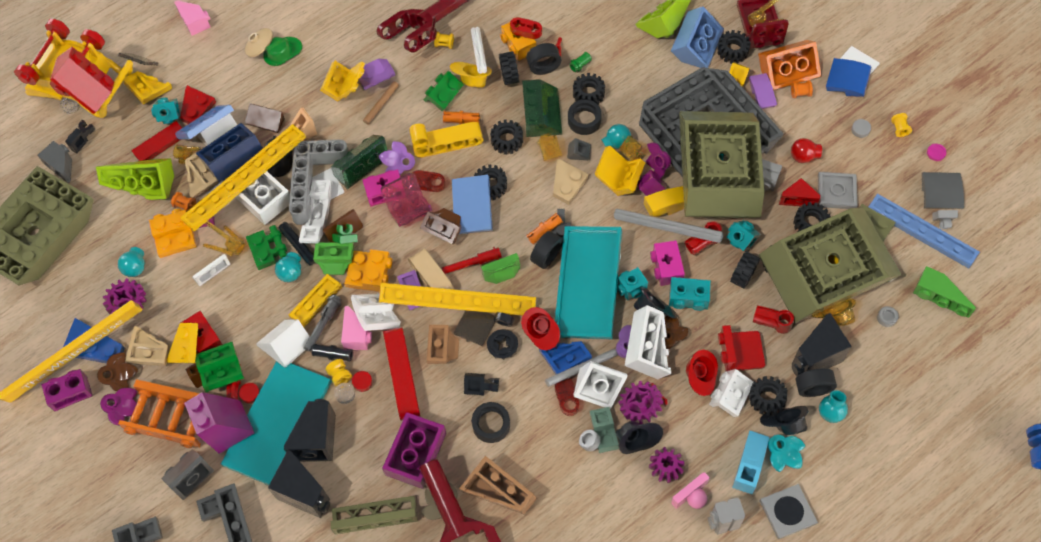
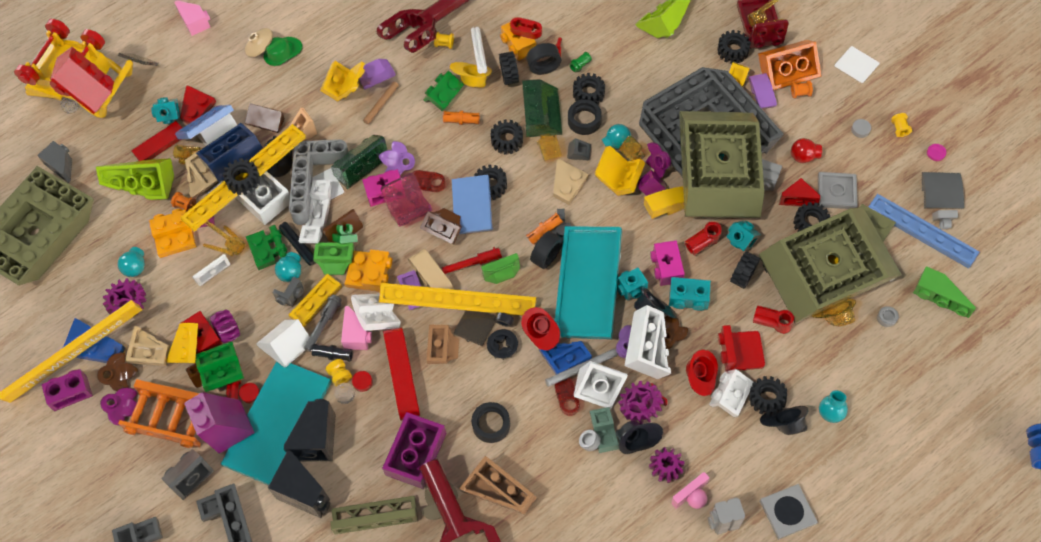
(77, 138): black plate -> none
(145, 87): yellow wing -> none
(225, 326): none -> magenta gear
(243, 185): none -> black tyre
(291, 294): none -> dark grey bracket
(444, 139): yellow beam -> none
(476, 384): black plate -> none
(668, 225): light grey axle -> none
(697, 38): medium blue slope -> none
(751, 462): medium azure slope -> none
(787, 454): teal plate -> none
(816, 382): black tyre -> none
(822, 348): black slope -> none
(848, 77): blue slope -> none

